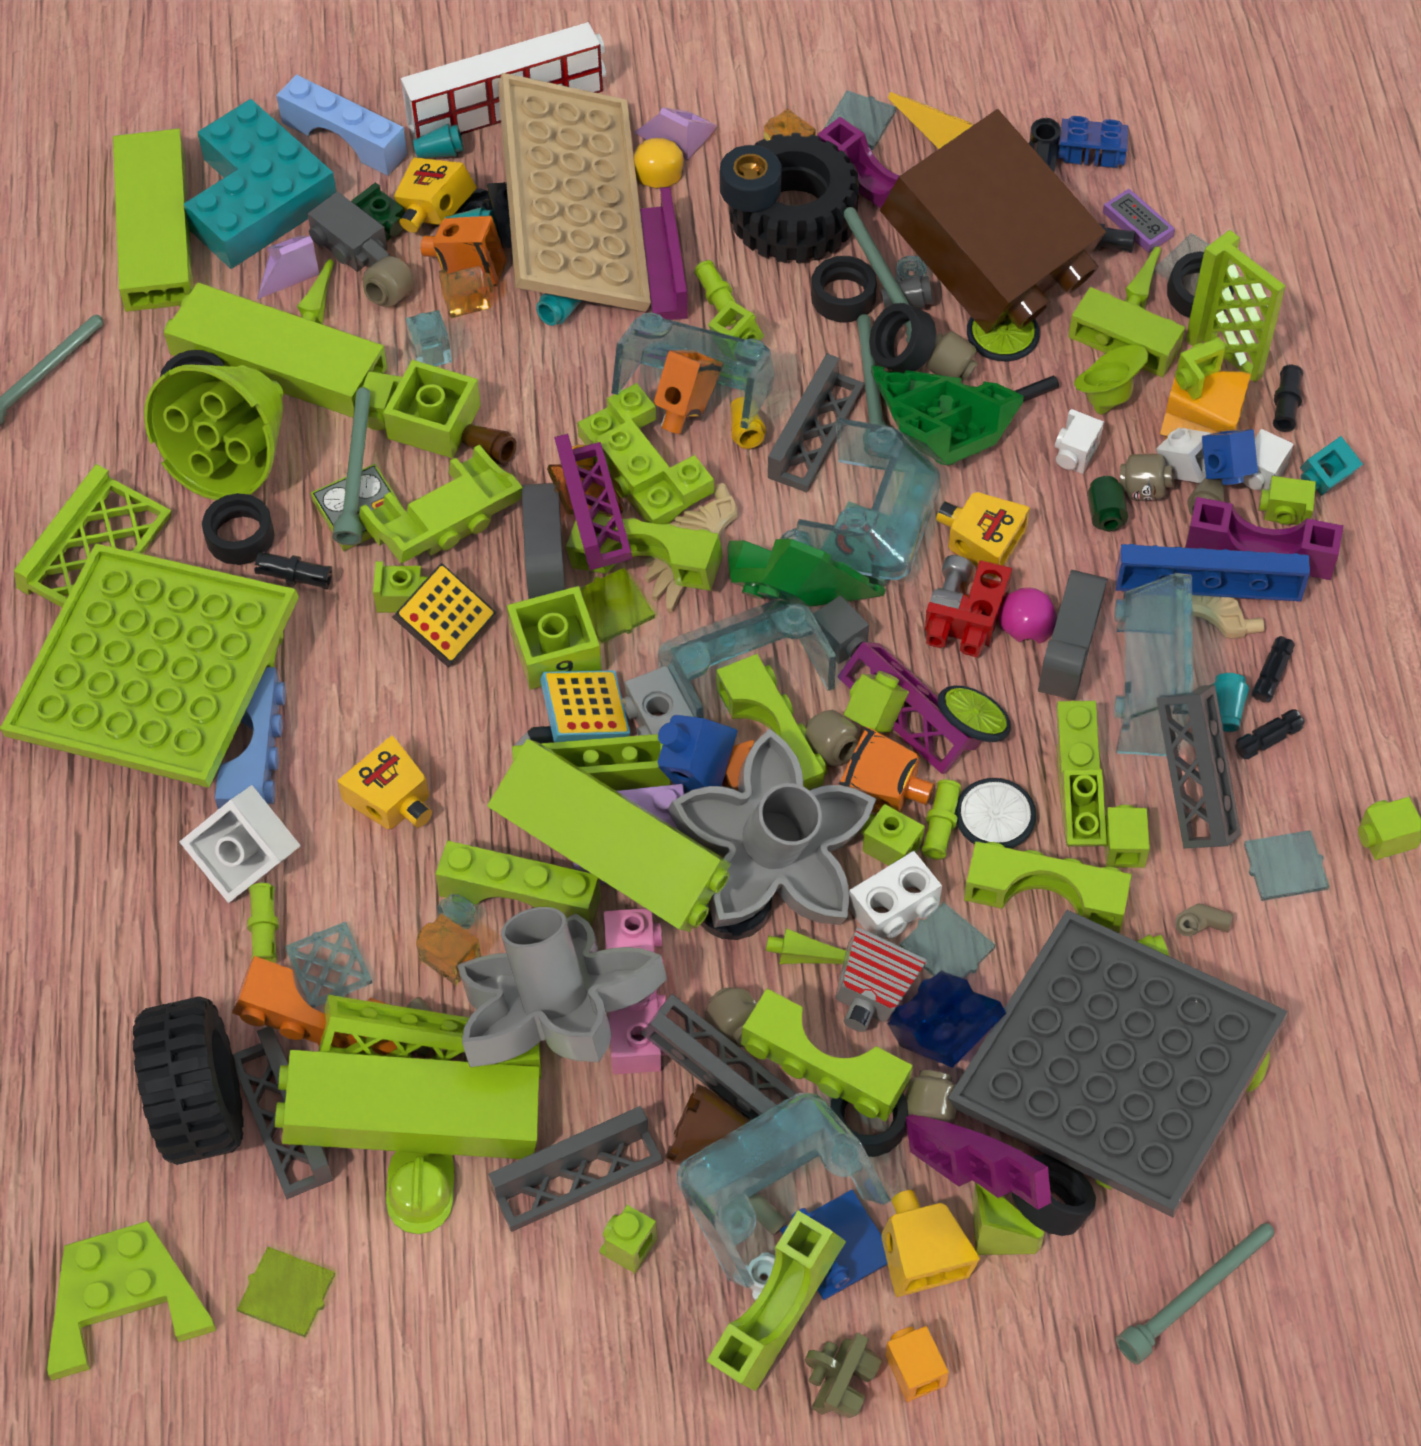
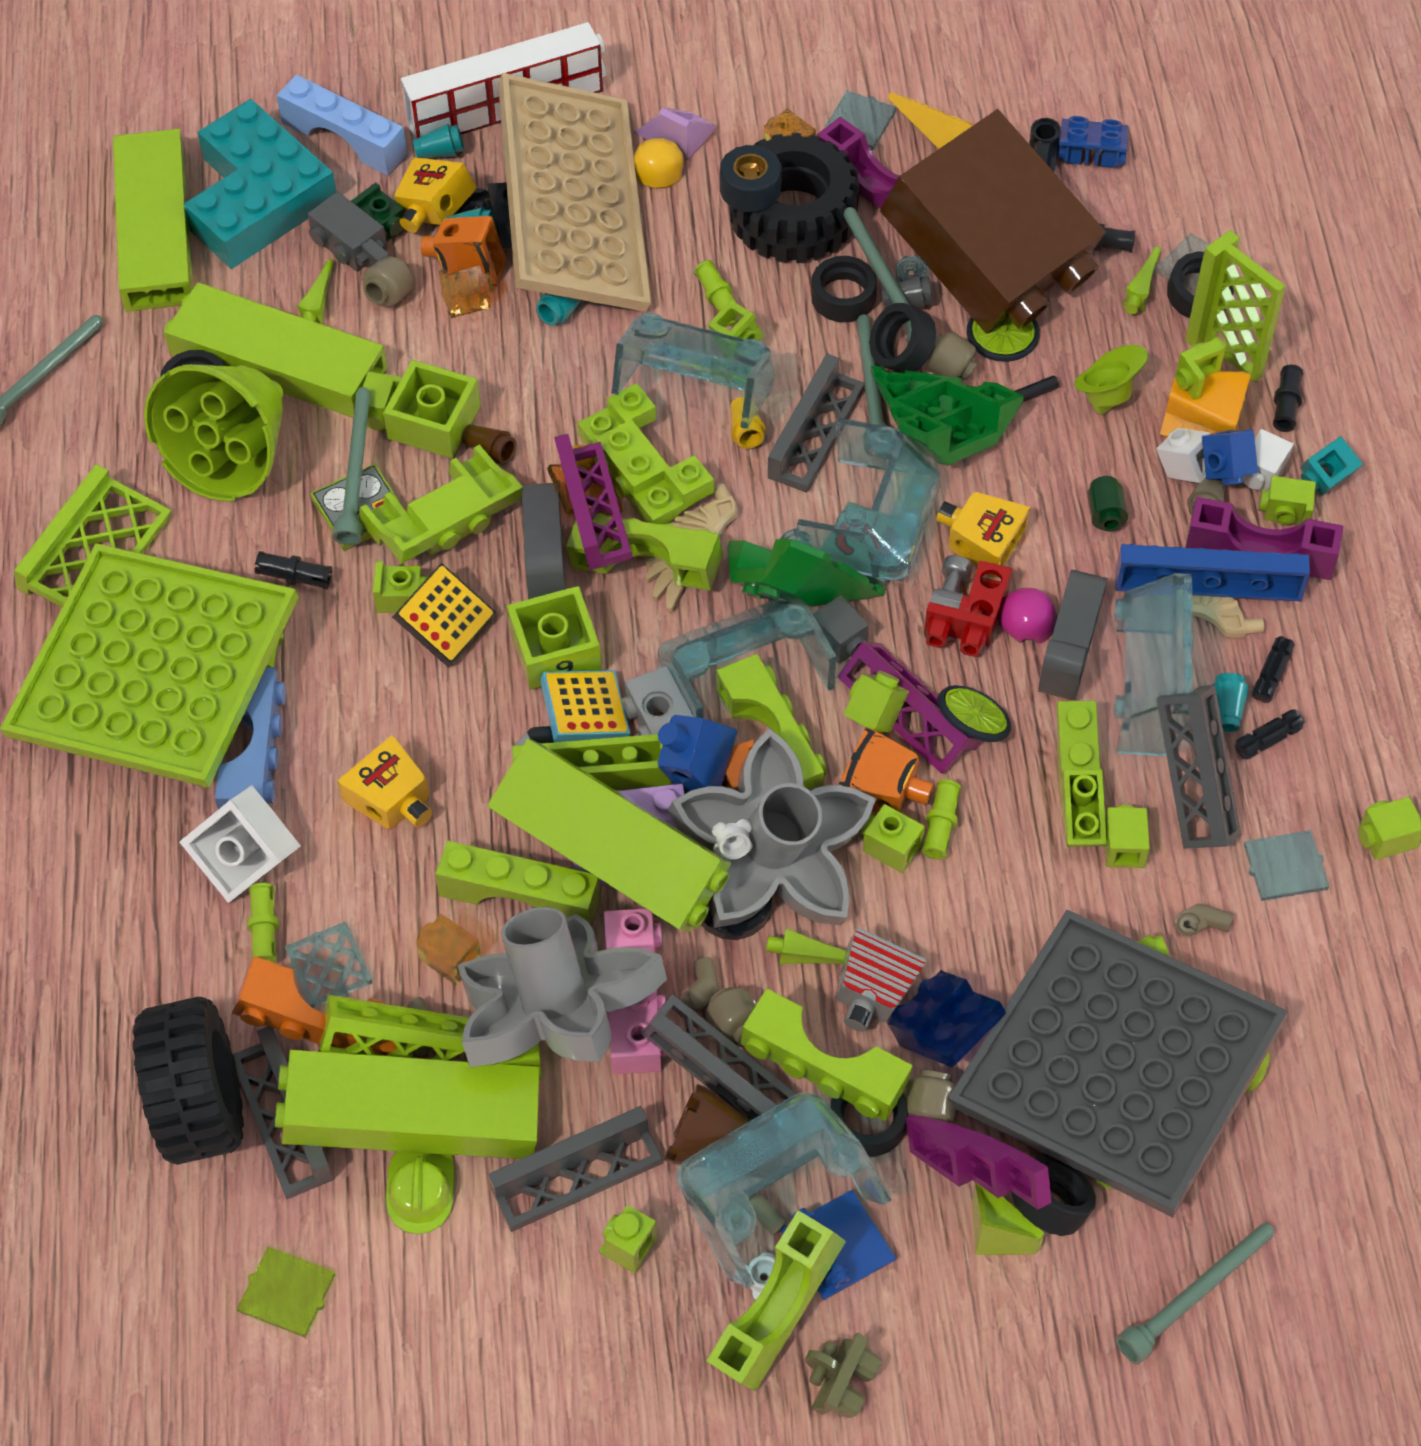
(114, 1278): lime wing -> none
(233, 507): black tyre -> none
(288, 265): lavender slope -> none
(429, 338): clear light blue brick -> none
(458, 910): clear light blue plate -> none
(615, 605): clear neon green piece -> none
(664, 259): magenta fence -> none
(685, 386): orange torso -> none
(705, 986): none -> dark tan arm
(735, 847): none -> white plate
(832, 737): dark tan head -> none
(888, 891): white brick -> none
(916, 1362): light orange brick -> none
(925, 1246): yellow torso -> none
(948, 943): clear light blue piece -> none
(995, 812): white wheel -> none
(1003, 872): lime arch -> none
(1078, 441): white brick -> none
(1112, 323): lime brick -> none
(1133, 213): tile -> none
(1146, 477): dark tan head -> none

